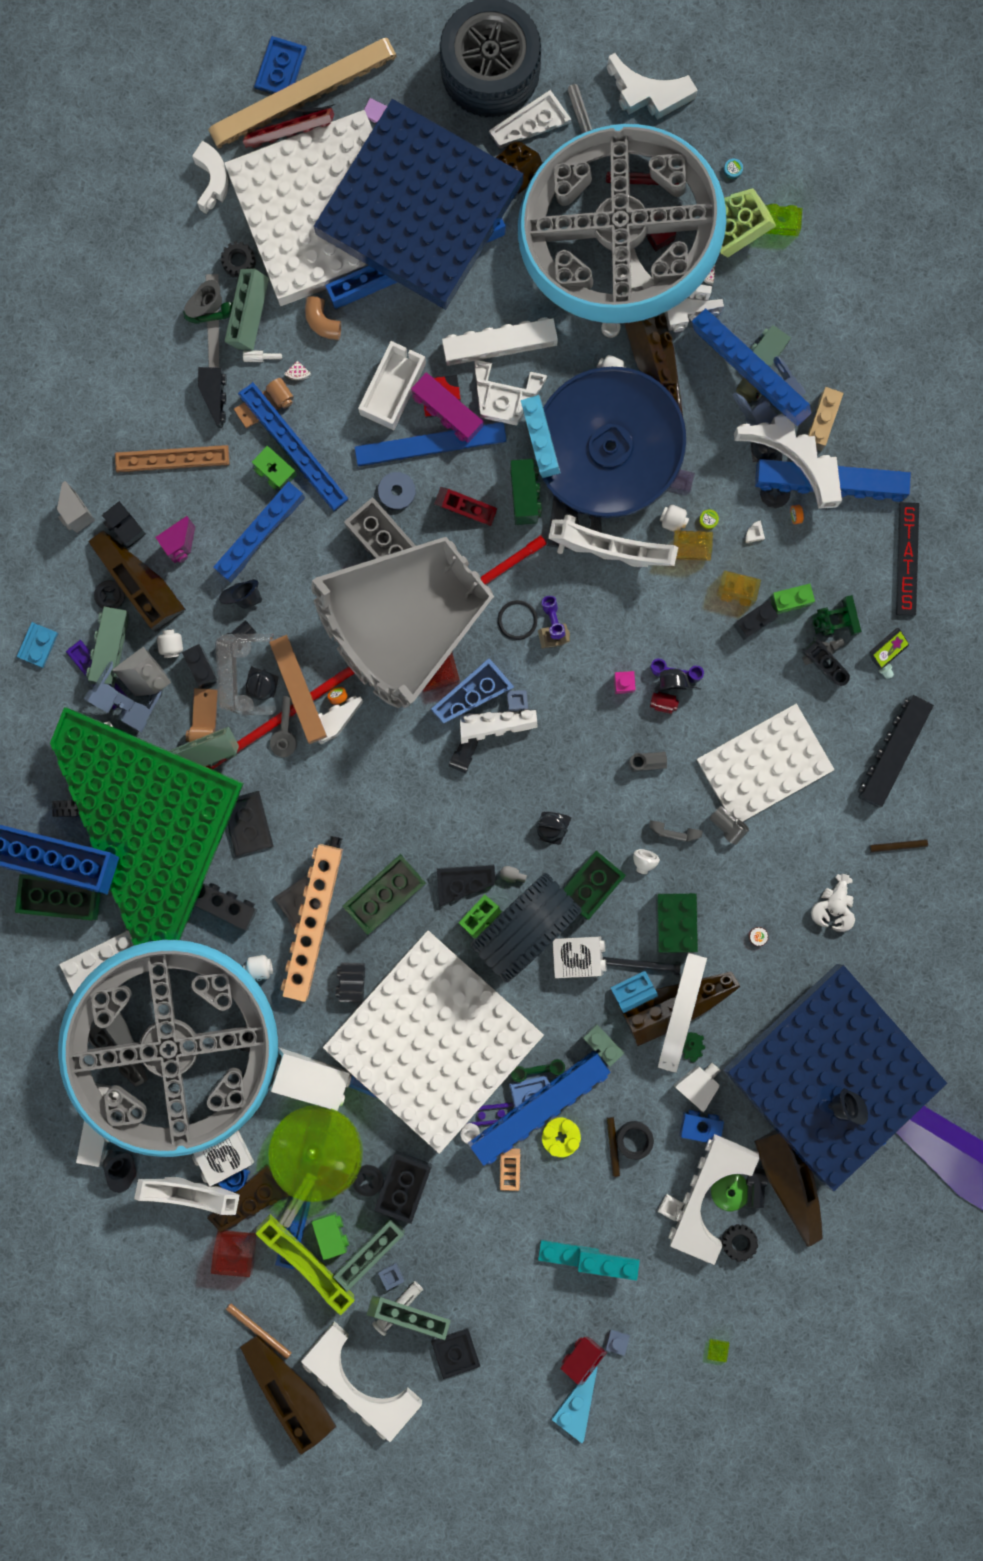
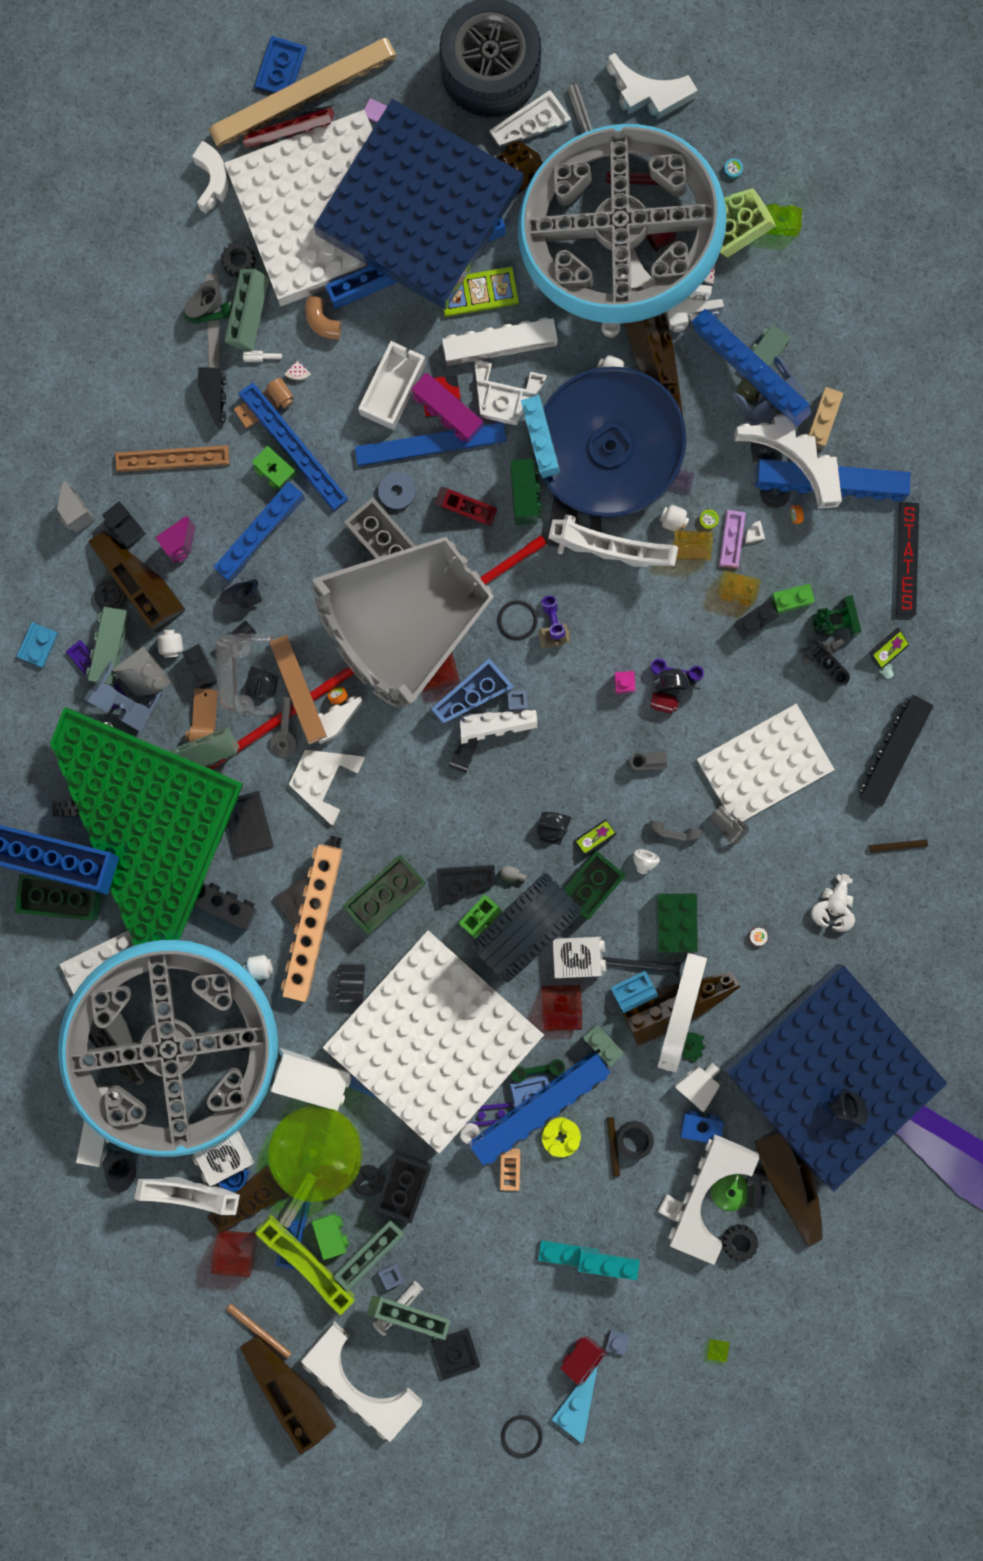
(315, 776): none -> white wing
(484, 292): none -> tile
(523, 1455): none -> black tyre
(561, 1007): none -> clear red slope
(595, 837): none -> slope
(732, 539): none -> lavender tile

